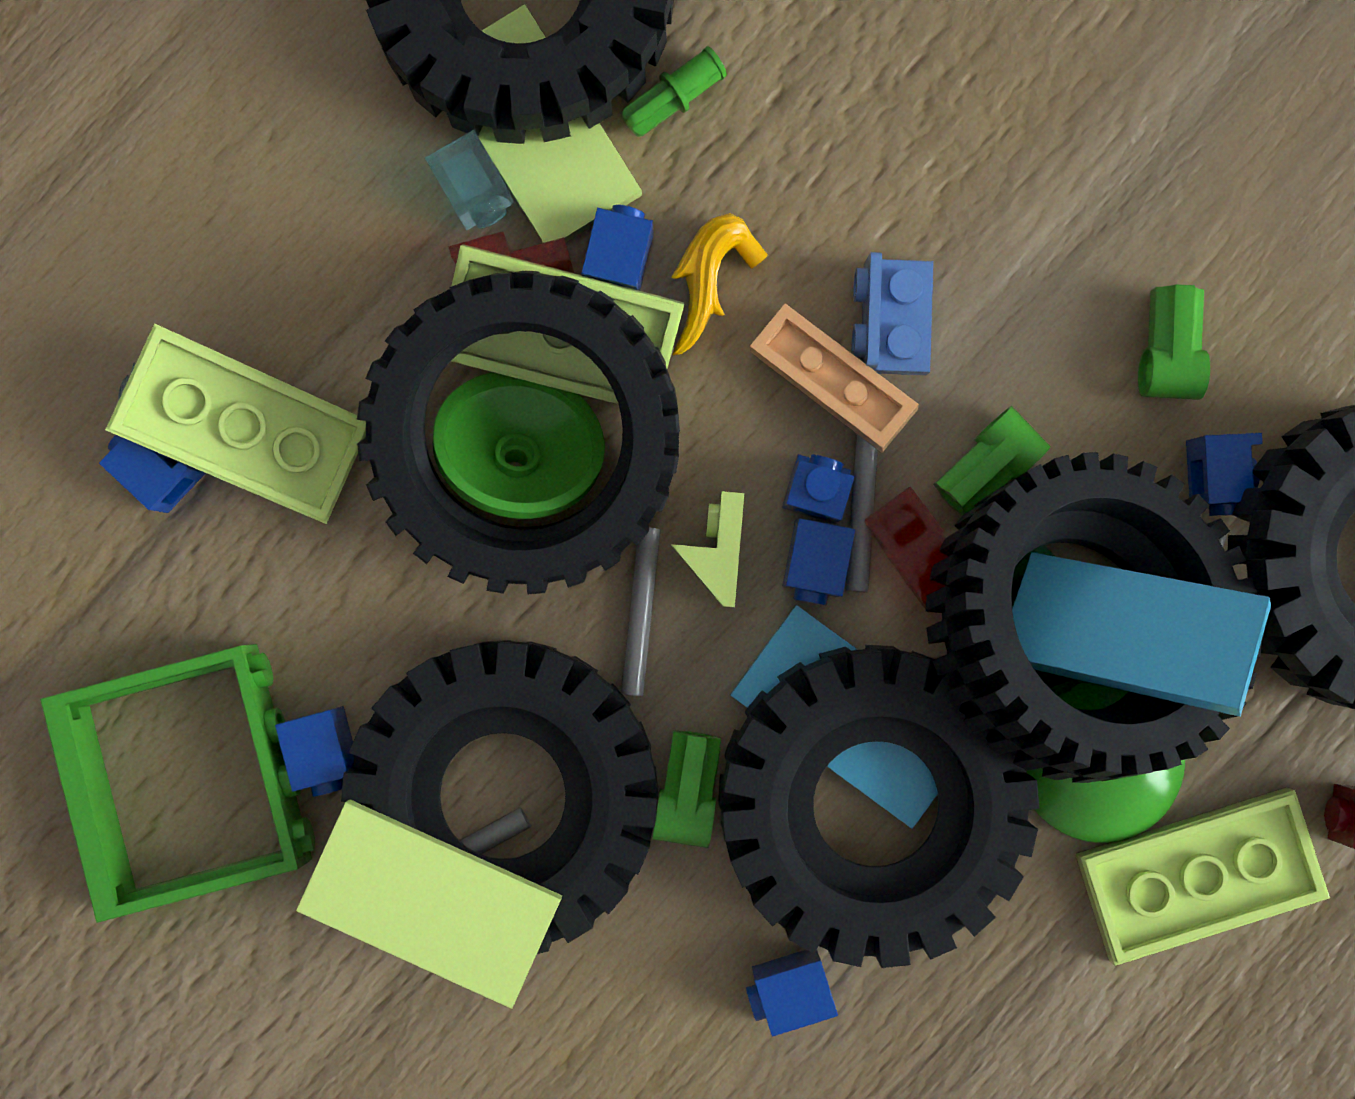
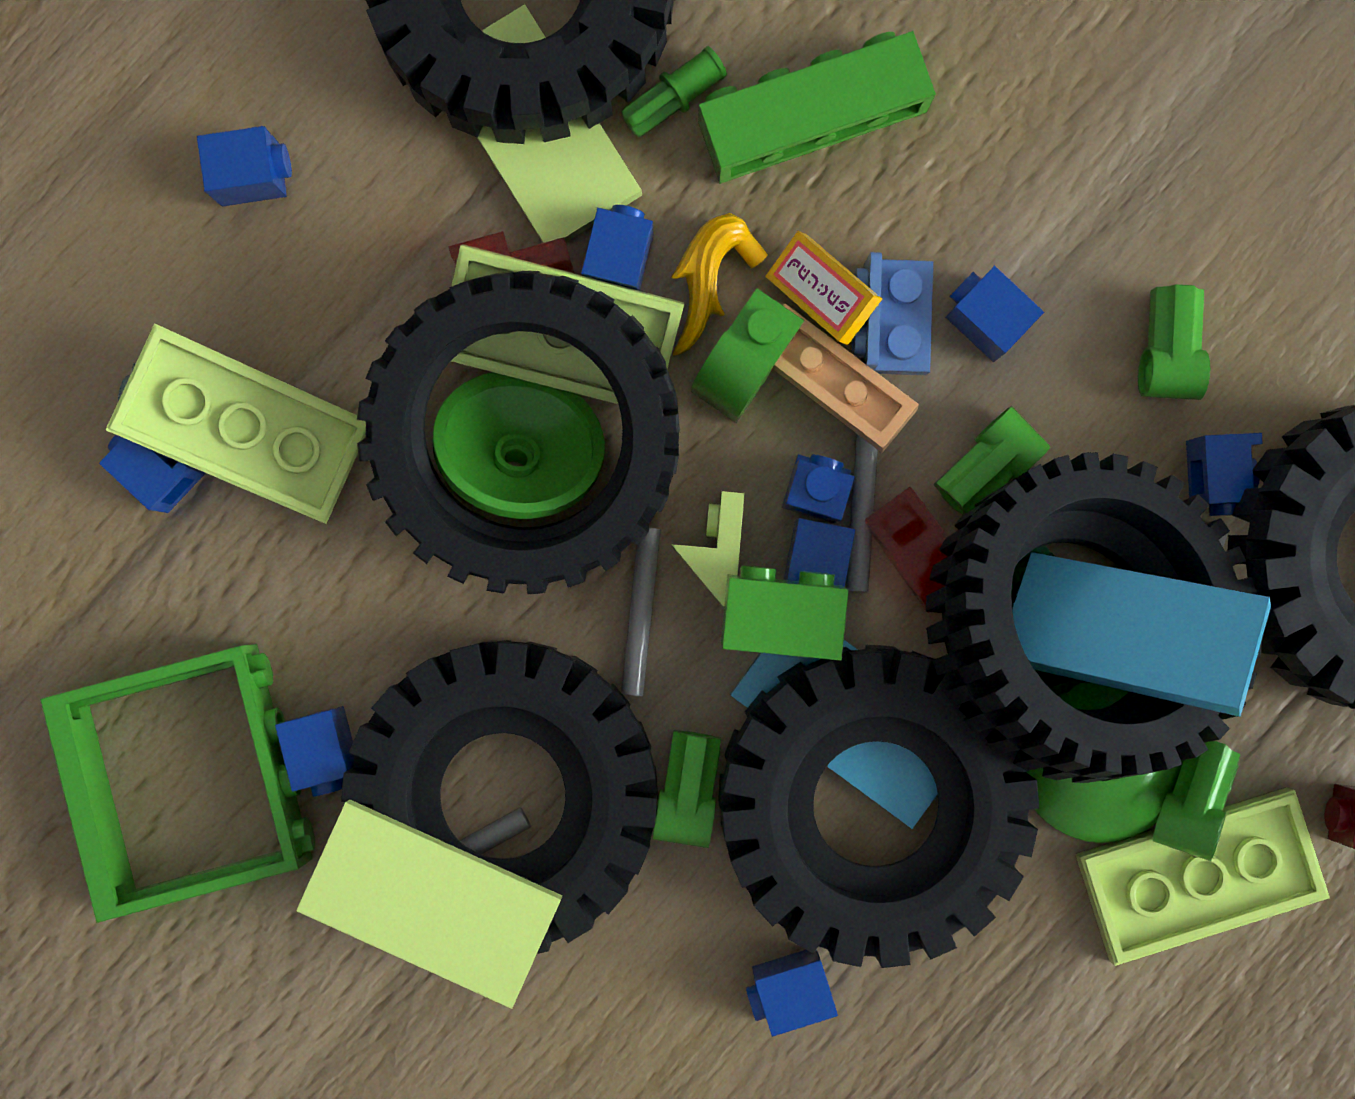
(243, 166): none -> blue brick
(471, 181): clear light blue brick -> none
(746, 355): none -> bright green brick
(784, 615): none -> bright green brick
(815, 105): none -> bright green brick
(823, 288): none -> tile
(992, 312): none -> blue brick
(1194, 811): none -> bright green piece

